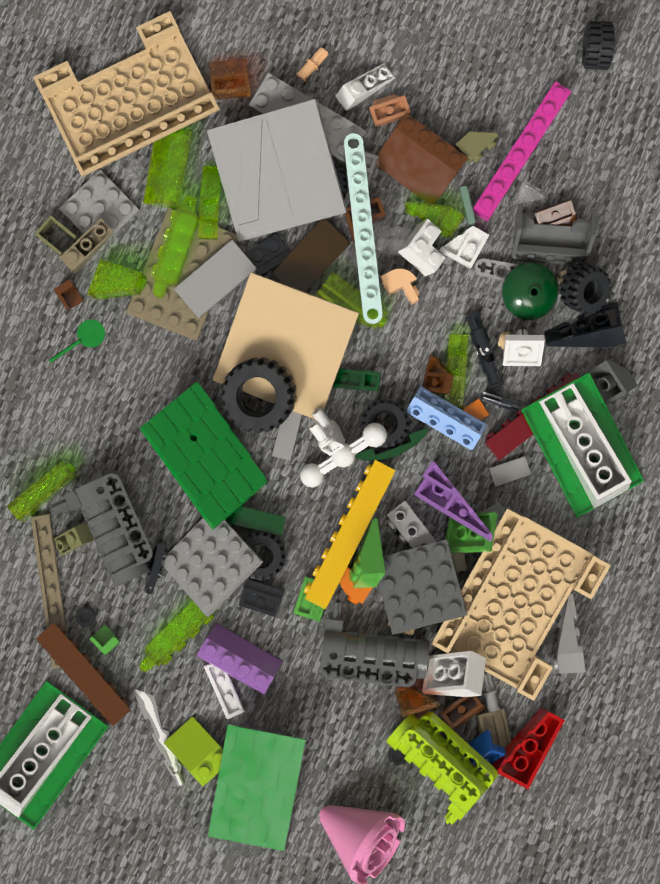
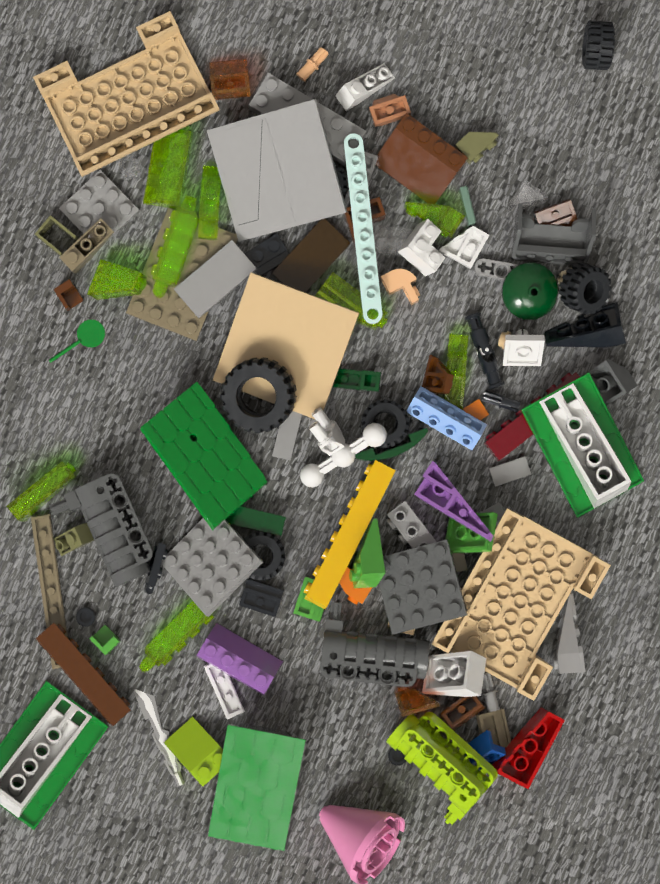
(521, 151): dark pink brick -> none

